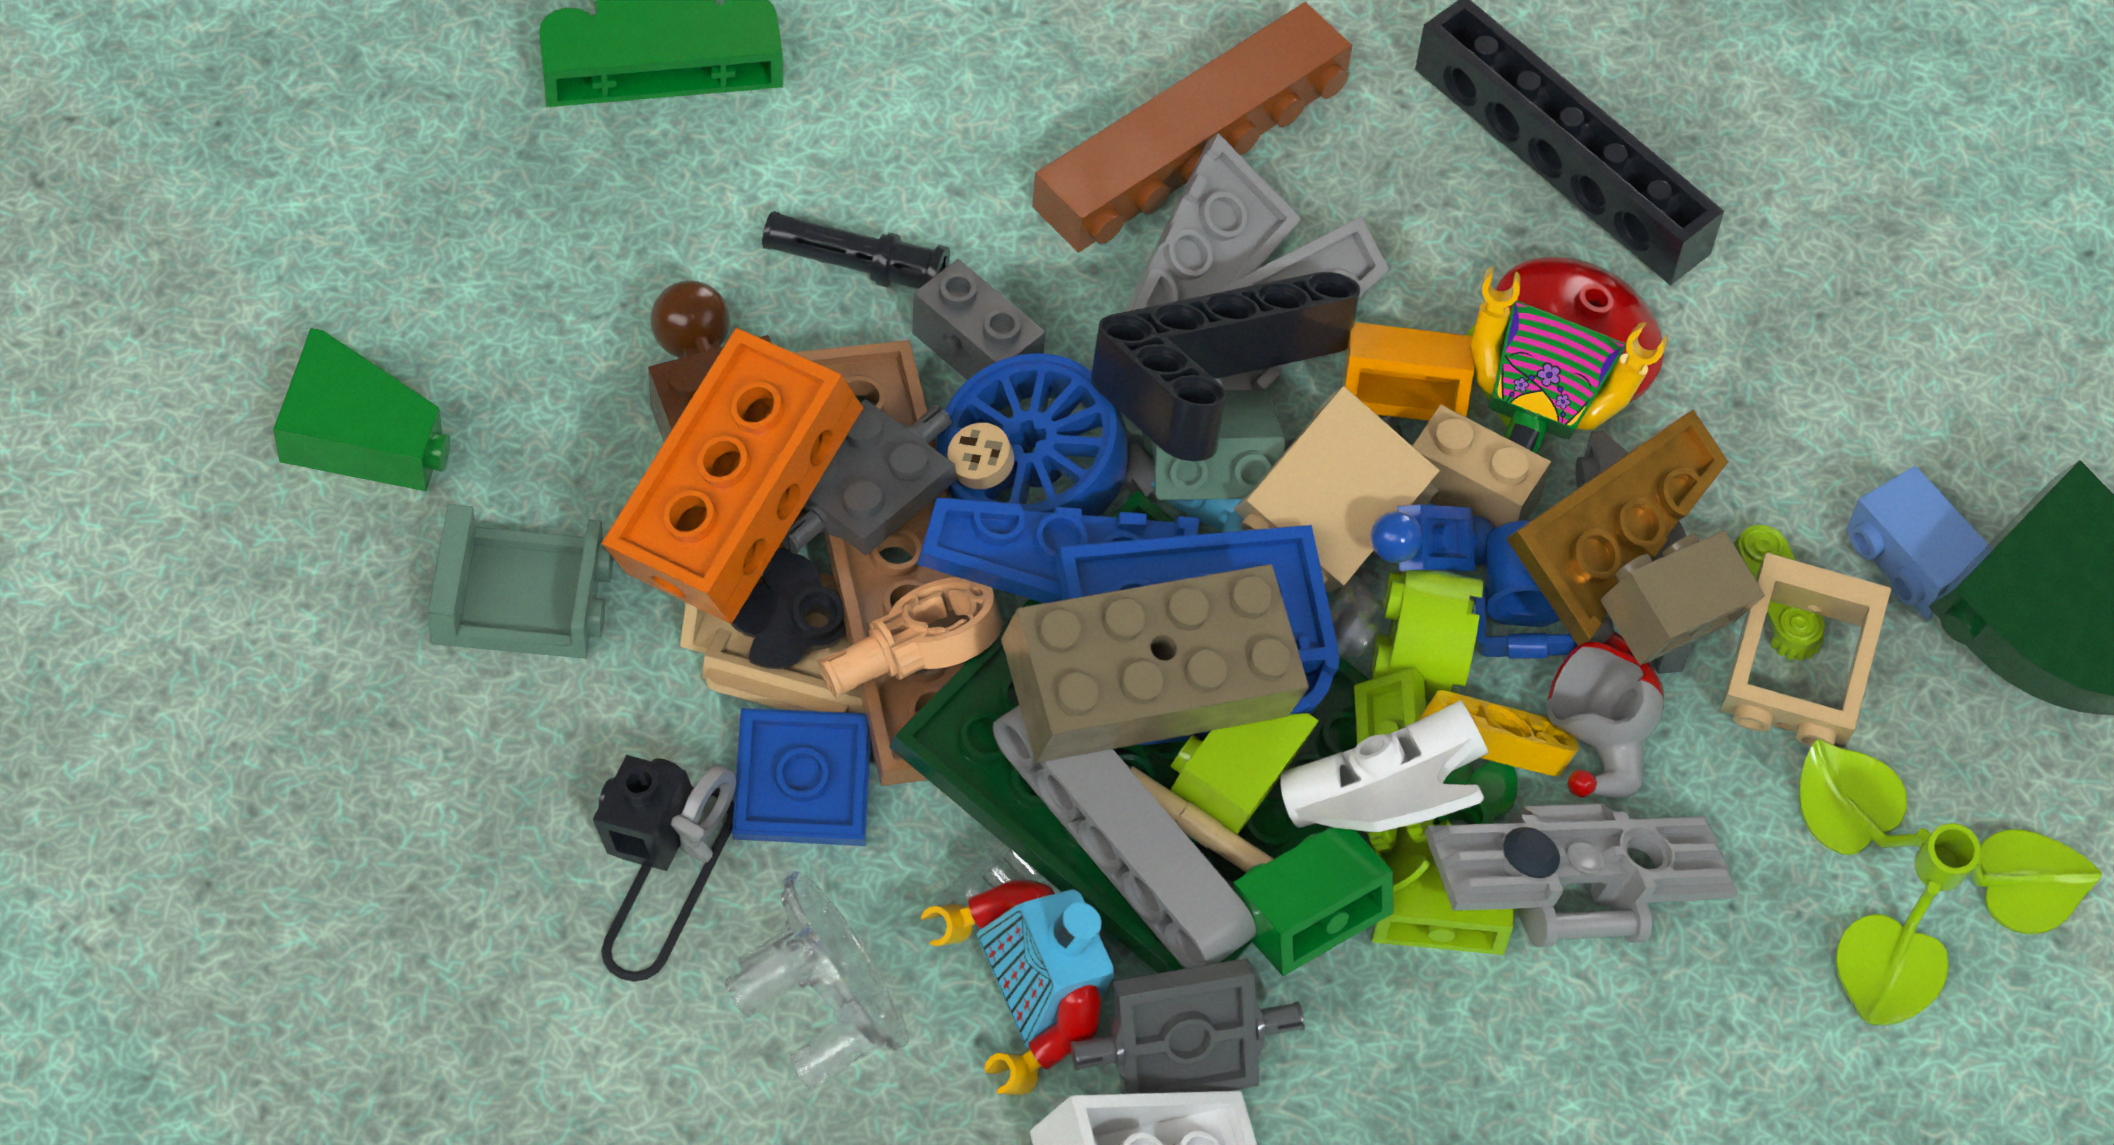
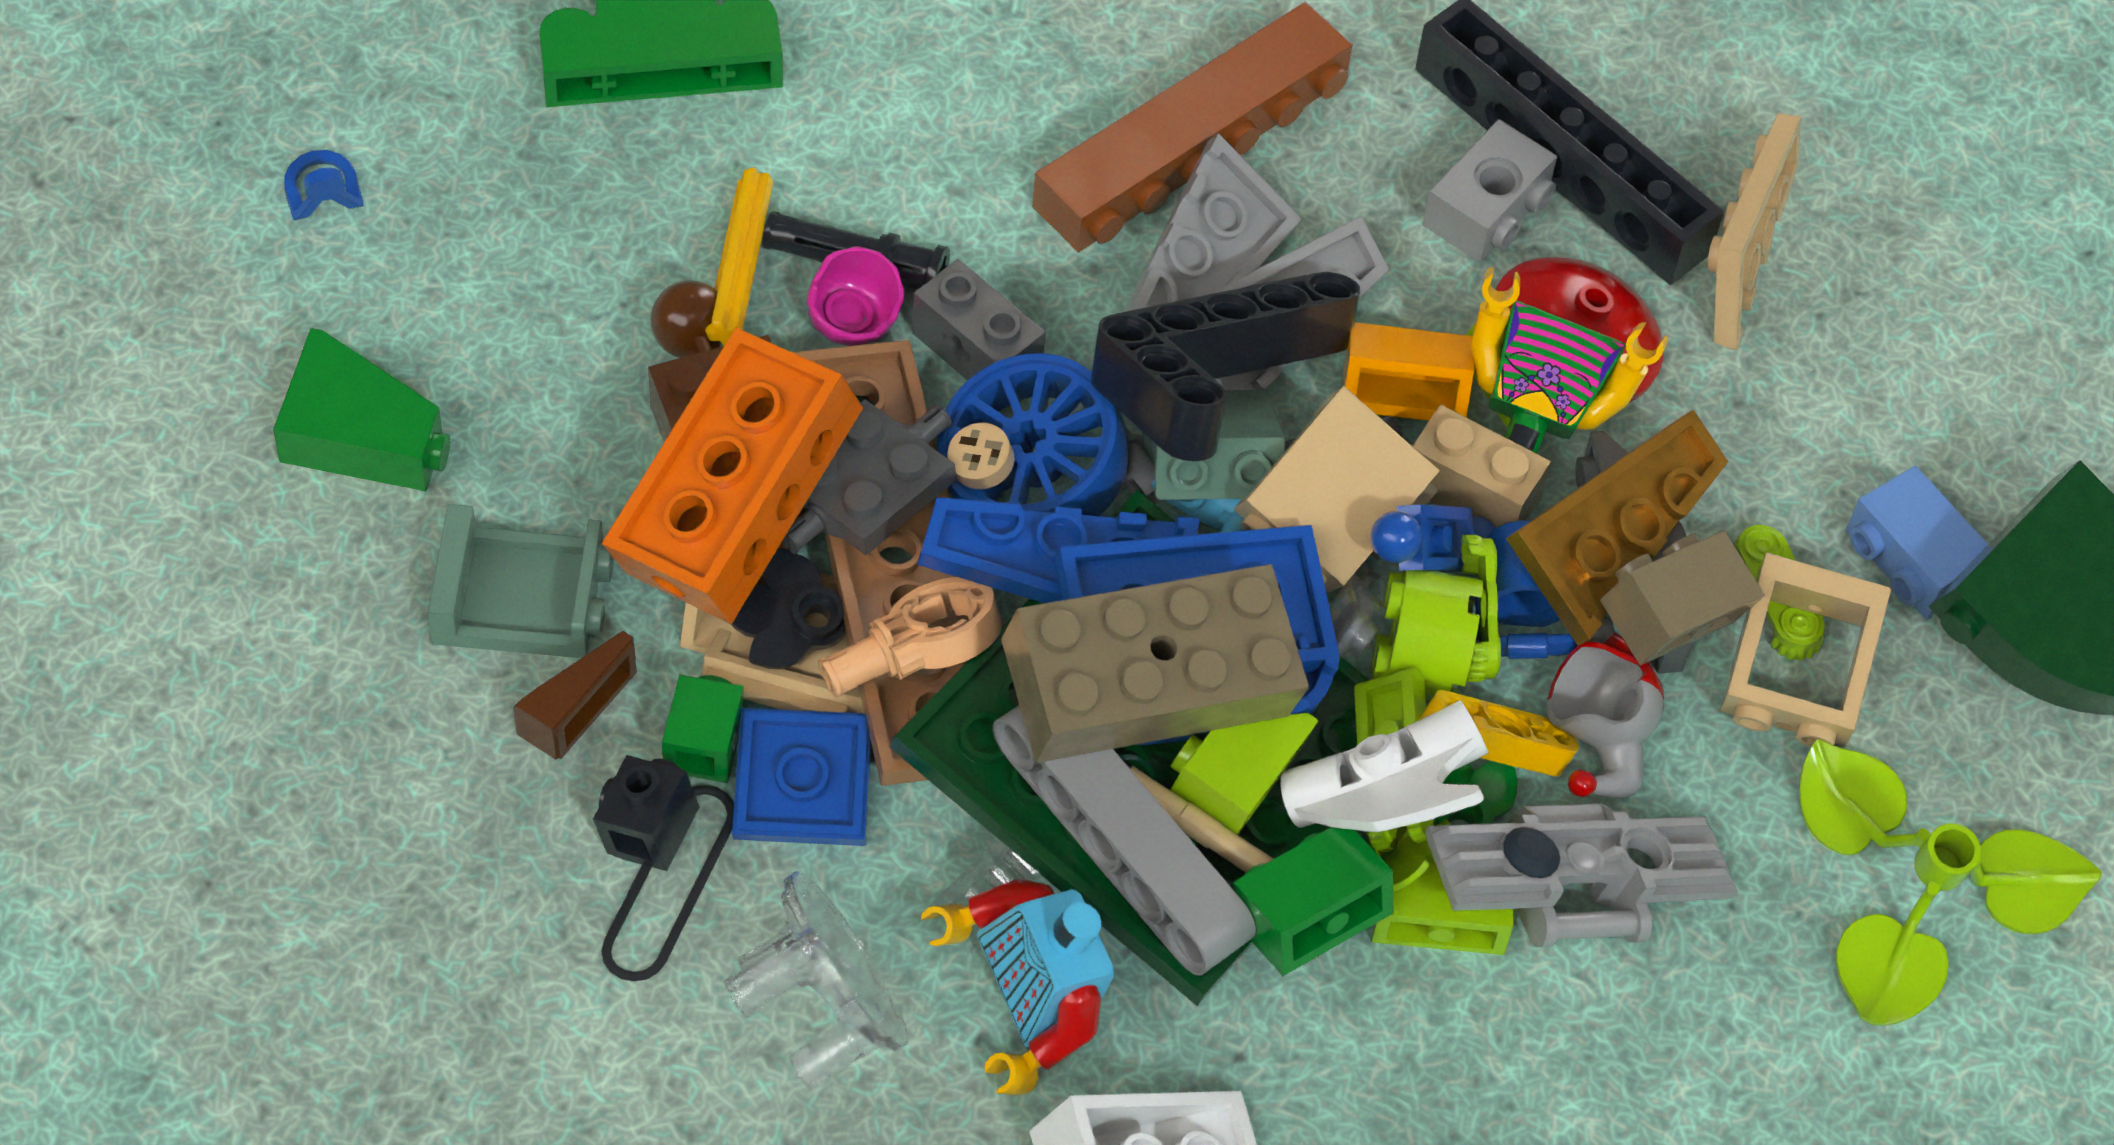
(321, 183): none -> blue piece
(572, 700): none -> reddish brown slope
(693, 835): light grey piece -> none
(704, 726): none -> green brick
(740, 254): none -> yellow axle
(853, 287): none -> dark pink hair
(1188, 1031): dark grey plate -> none
(1481, 560): none -> lime piece
(1490, 191): none -> light grey brick
(1751, 225): none -> tan wing

